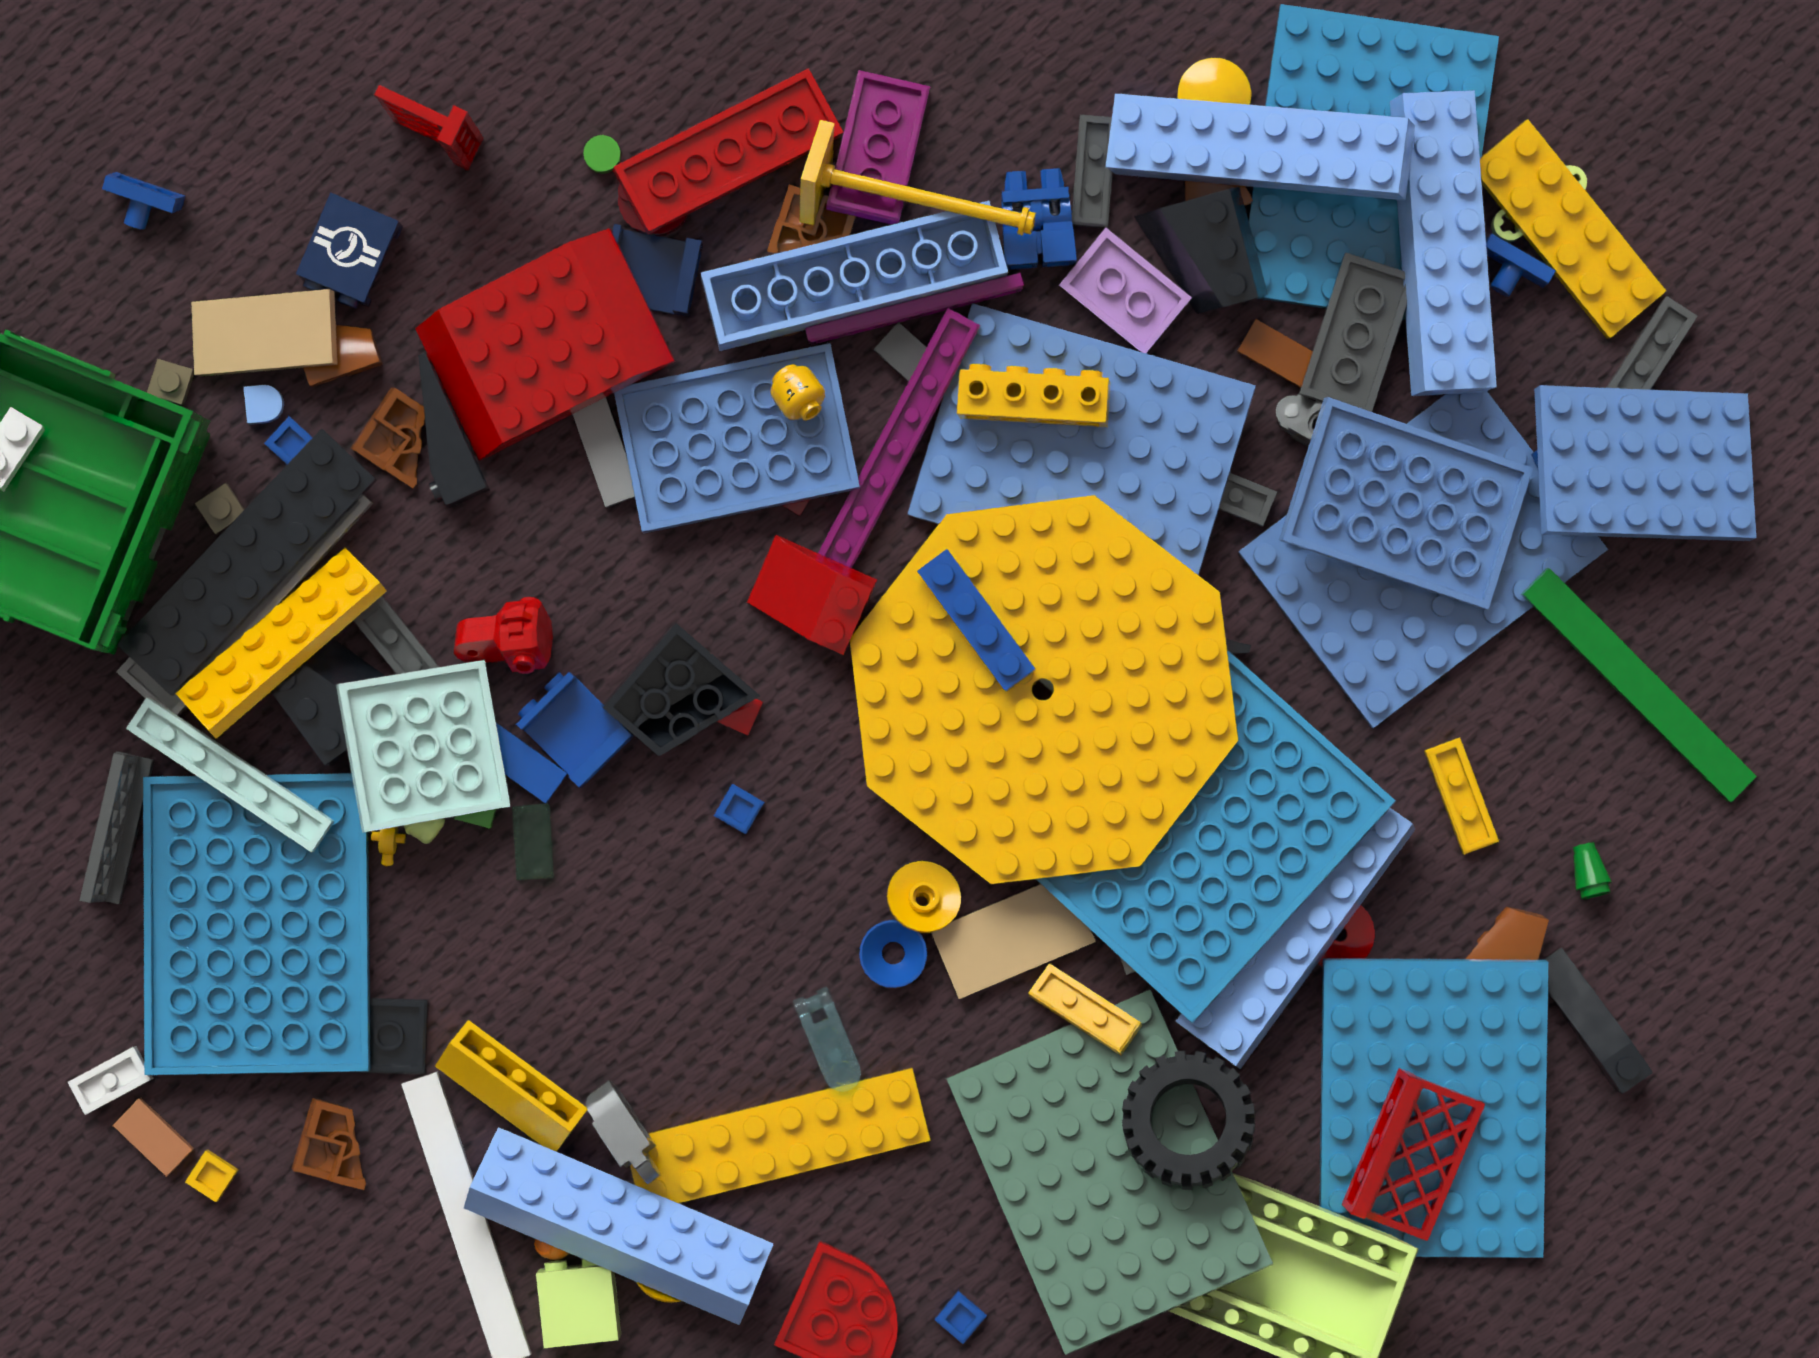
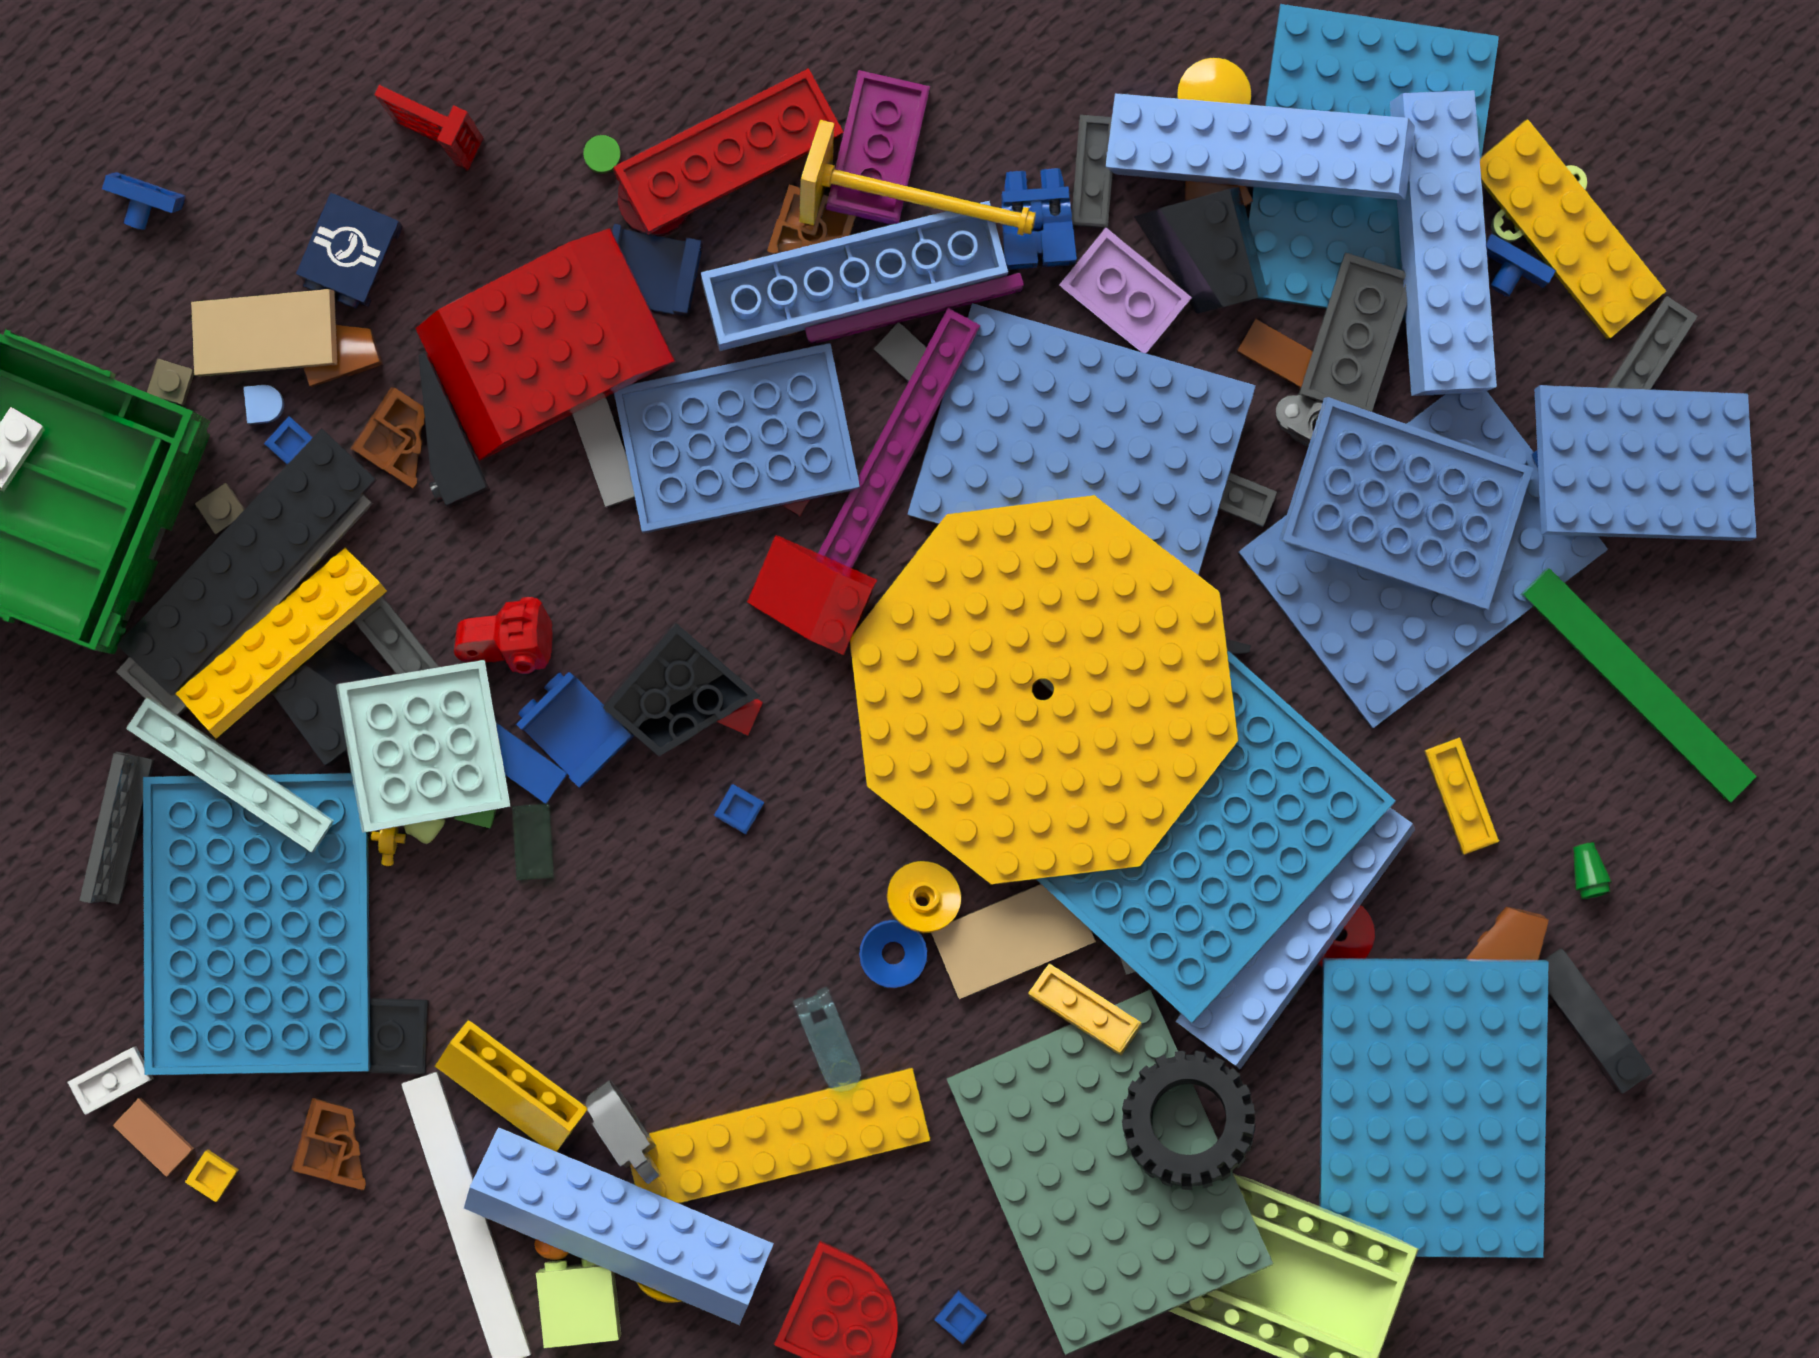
(797, 392): yellow head -> none
(976, 620): blue plate -> none
(1033, 397): yellow brick -> none
(1382, 1152): red fence -> none

